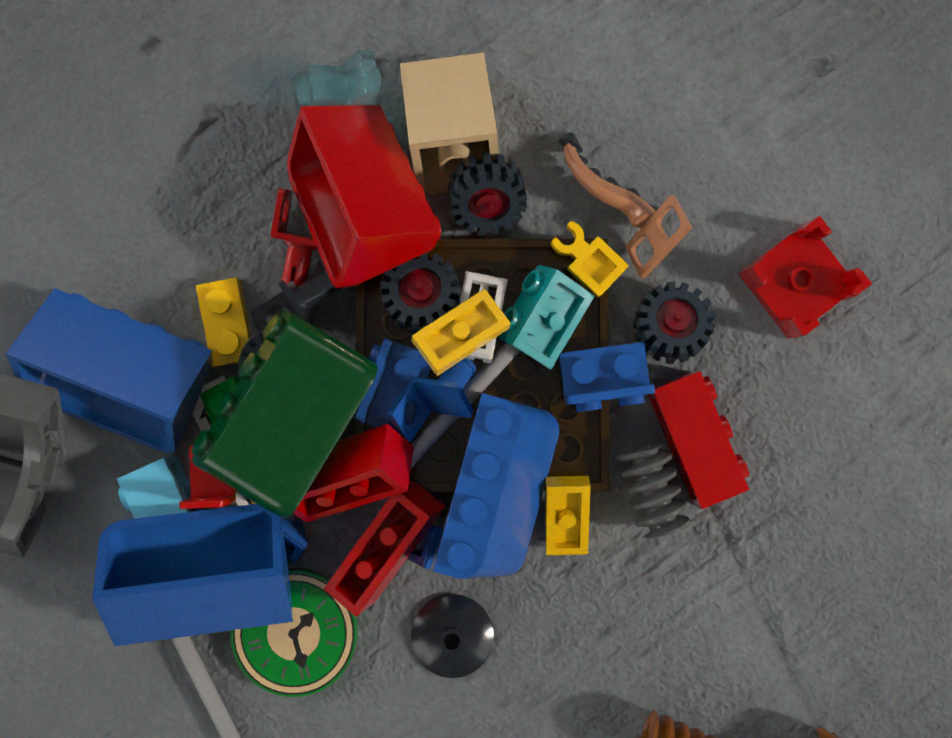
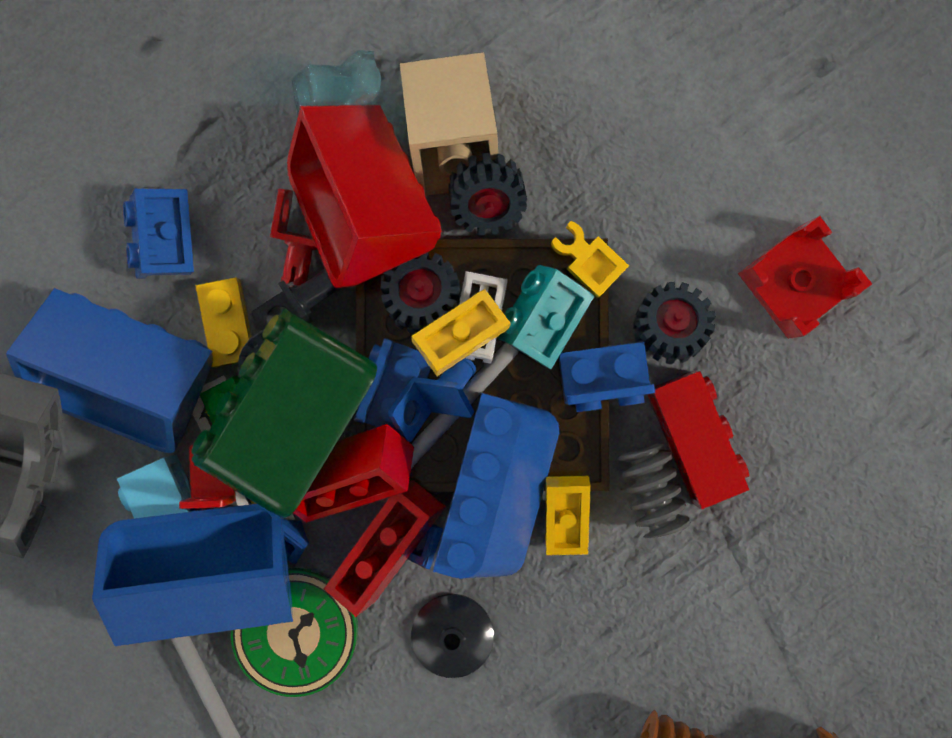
(159, 232): none -> blue bracket
(631, 204): nougat piece -> none

